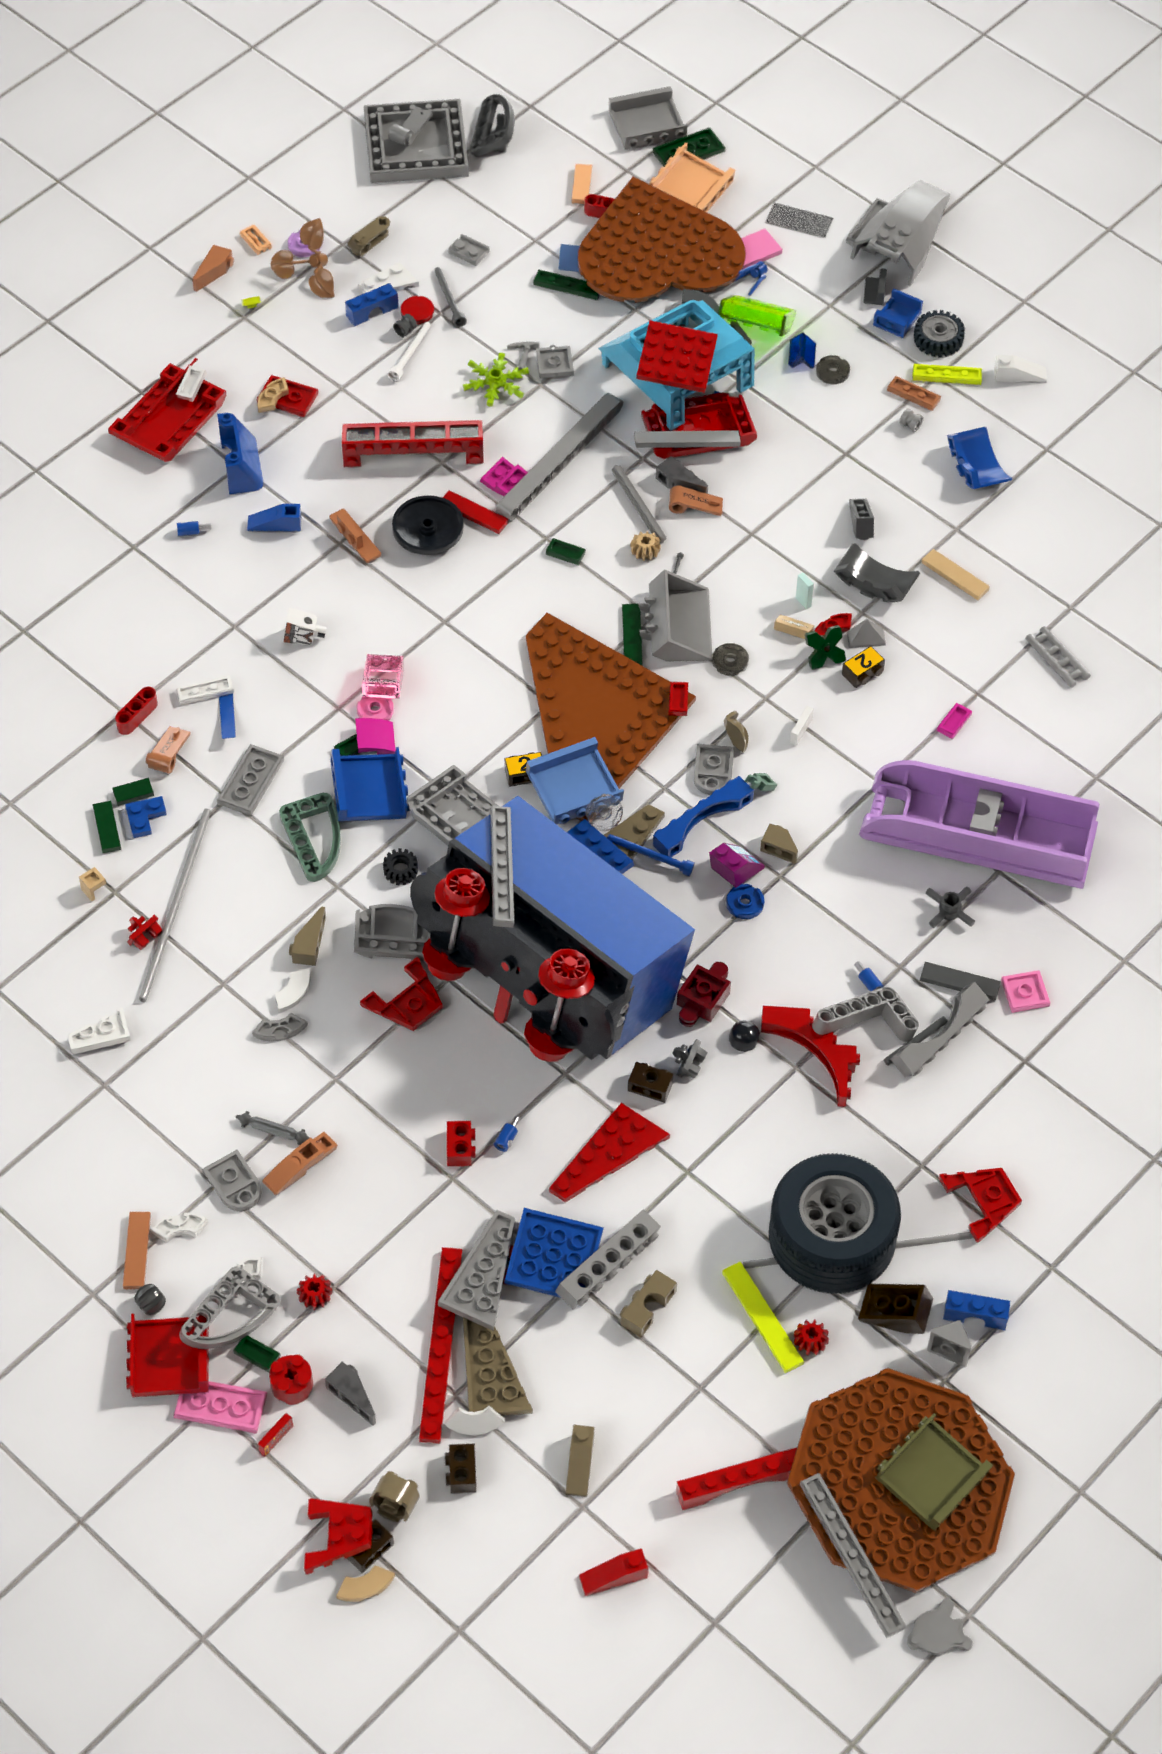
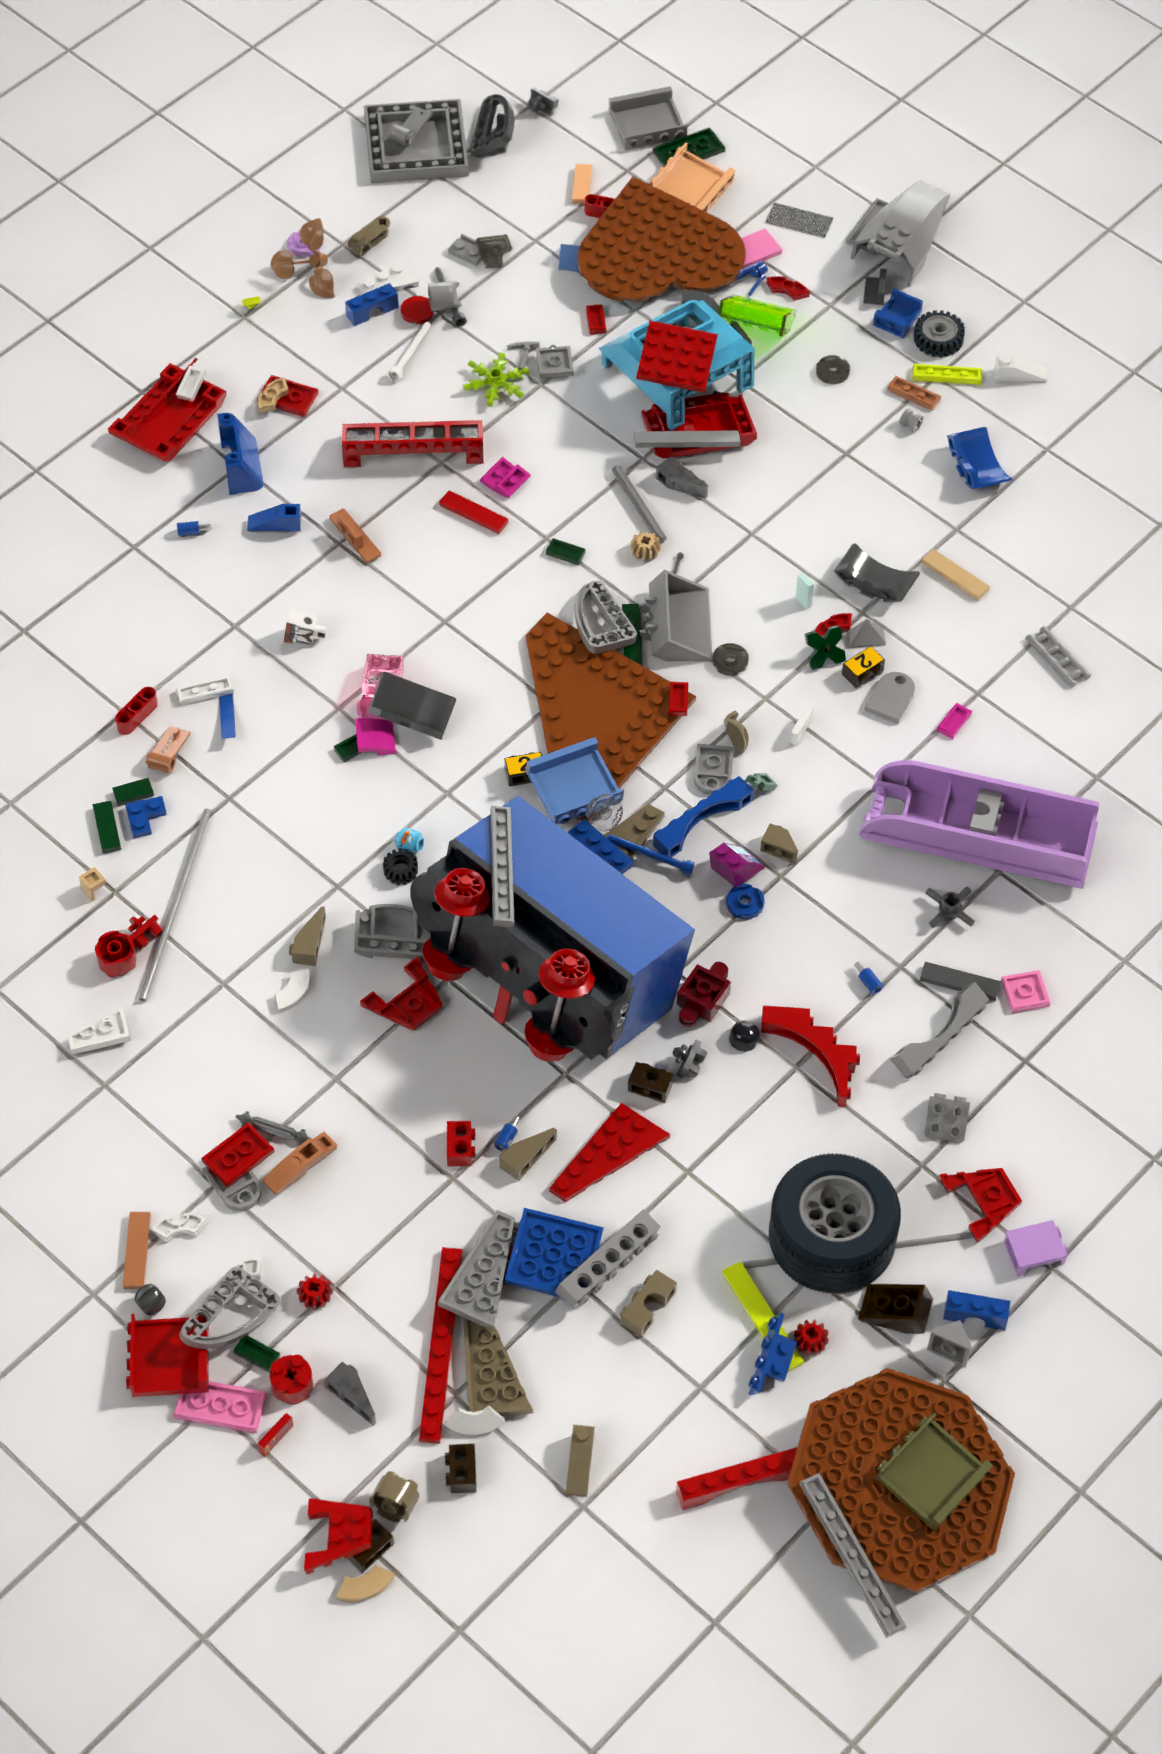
(115, 953): none -> red brick
(213, 266): nougat slope -> none
(237, 1155): none -> red tile
(250, 780): light grey tile -> none
(252, 238): light nougat tile -> none
(280, 1029): light grey tile -> none
(297, 815): sand green beam -> none
(369, 786): blue panel -> none
(406, 324): dark grey wheel -> none
(410, 840): none -> medium azure head
(412, 705): none -> dark grey panel
(427, 525): black dish -> none
(443, 296): none -> light grey piece
(449, 804): light grey slope -> none
(492, 249): none -> clear smoke tile
(525, 1153): none -> dark tan slope
(543, 102): none -> dark grey hips
(559, 456): light grey beam -> none
(564, 284): dark green tile -> none
(596, 319): none -> red tile
(600, 643): none -> light grey beam
(615, 1572): red slope -> none
(683, 497): nougat door -> none
(775, 1356): none -> blue bracket
(781, 284): none -> red tile
(792, 626): tan slope -> none
(802, 350): clear blue panel -> none
(862, 519): dark grey slope -> none
(866, 1006): light grey beam -> none
(889, 698): none -> light grey tile
(920, 1037): dark grey bar -> none
(938, 1632): light grey tile -> none
(947, 1118): none -> light grey bracket
(1035, 1246): none -> lavender panel

